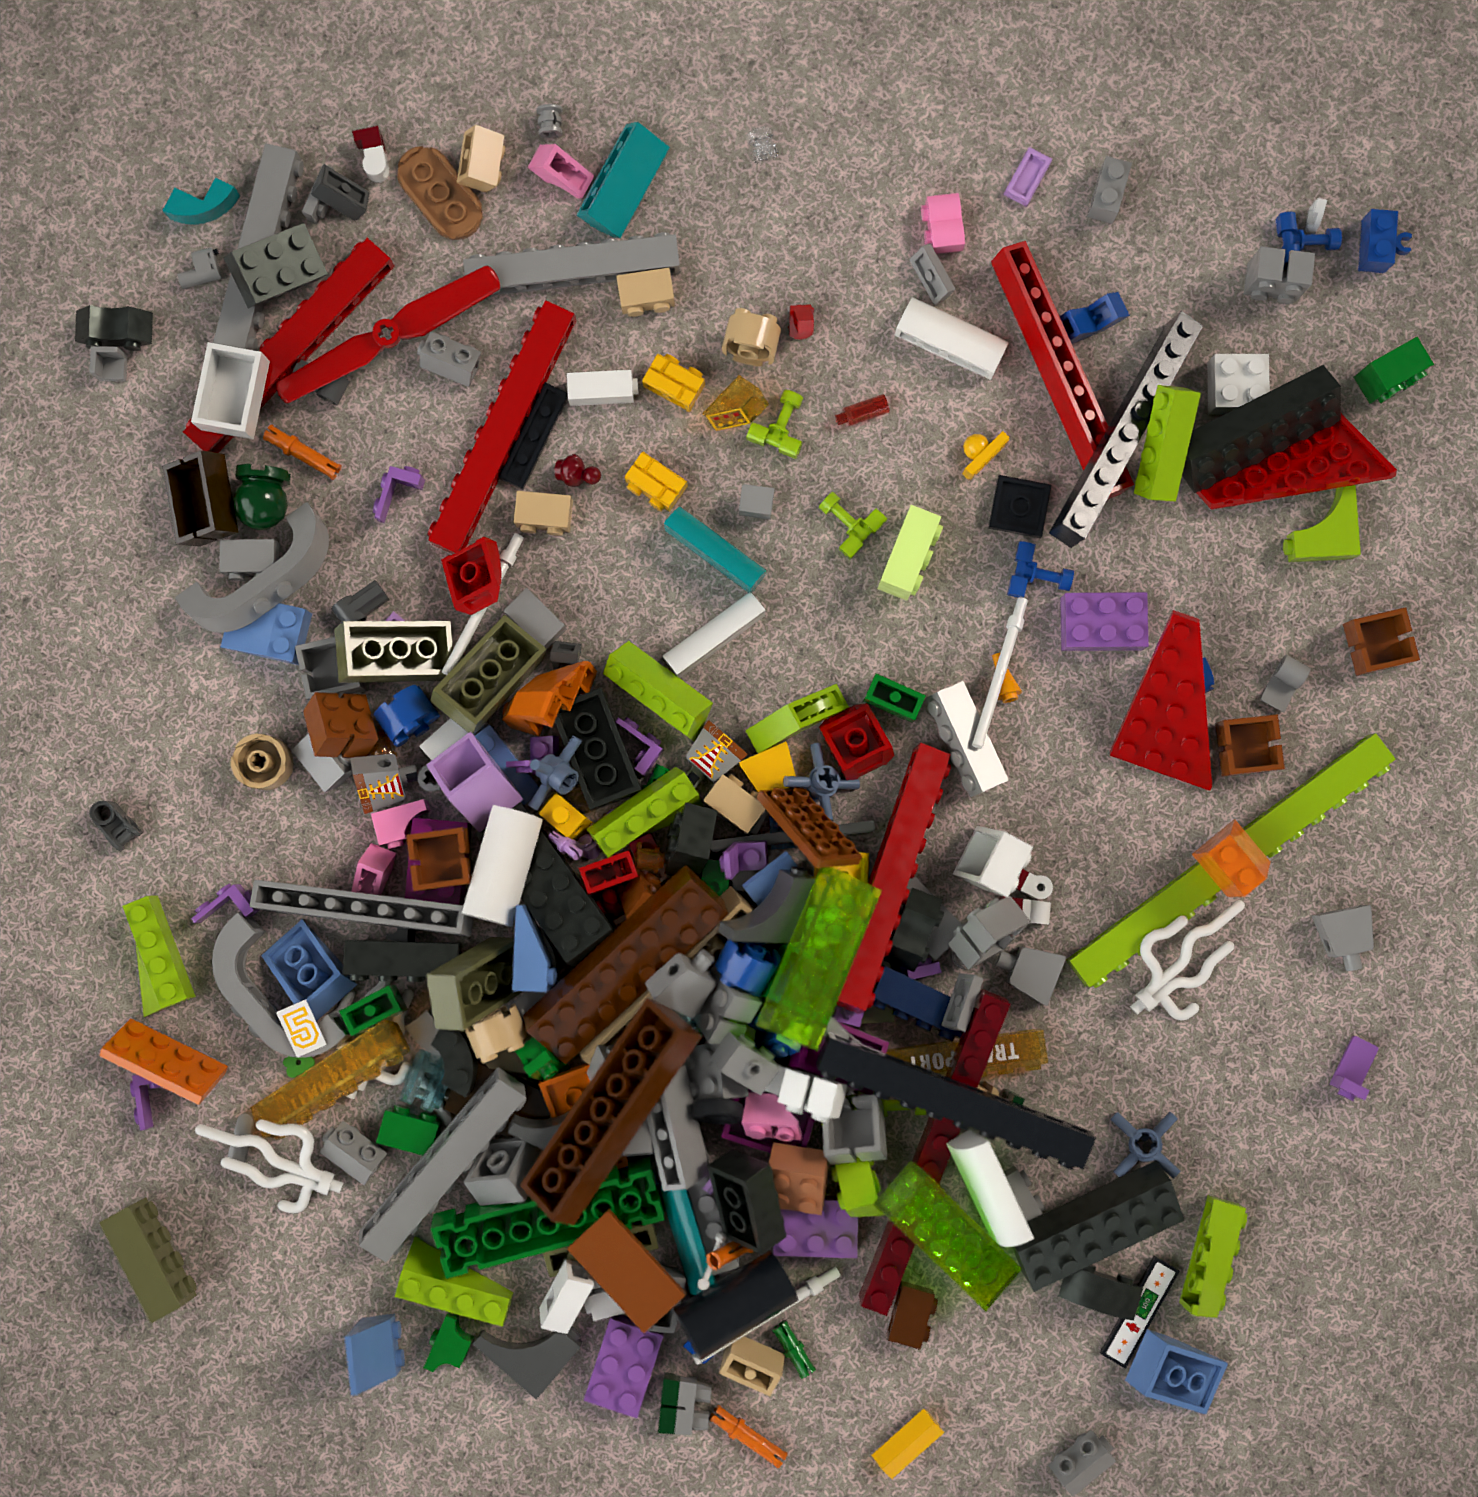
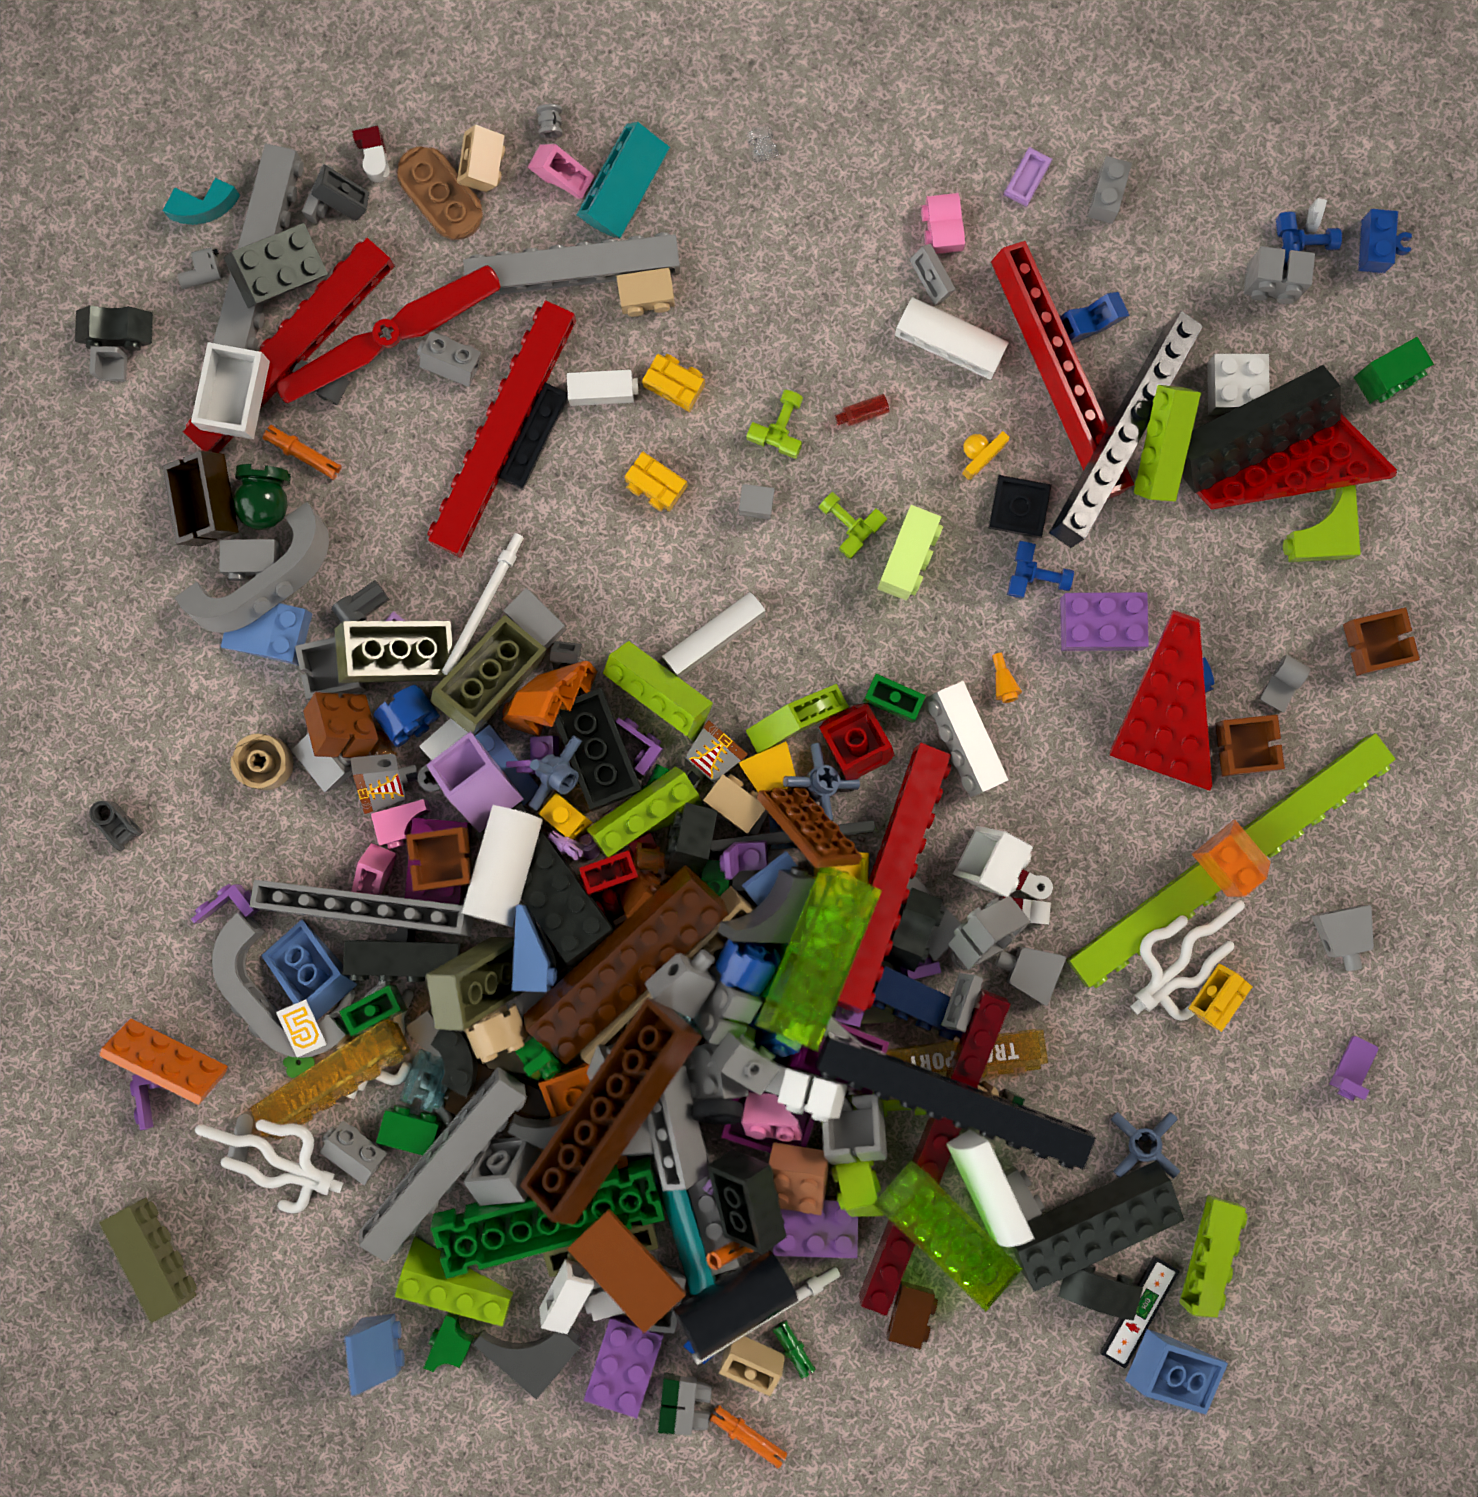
(159, 961): lime wedge -> none
(407, 476): medium lavender bracket -> none
(474, 576): red slope -> none
(543, 512): tan brick -> none
(574, 473): dark red animal -> none
(703, 1284): white hinge -> none
(714, 549): teal brick -> none
(736, 405): clear yellow slope -> none
(751, 337): tan brick -> none
(801, 321): red piece -> none
(907, 1443): yellow piece -> none
(1014, 625): white bar -> none
(1082, 1462): light grey brick -> none
(1220, 997): none -> yellow brick

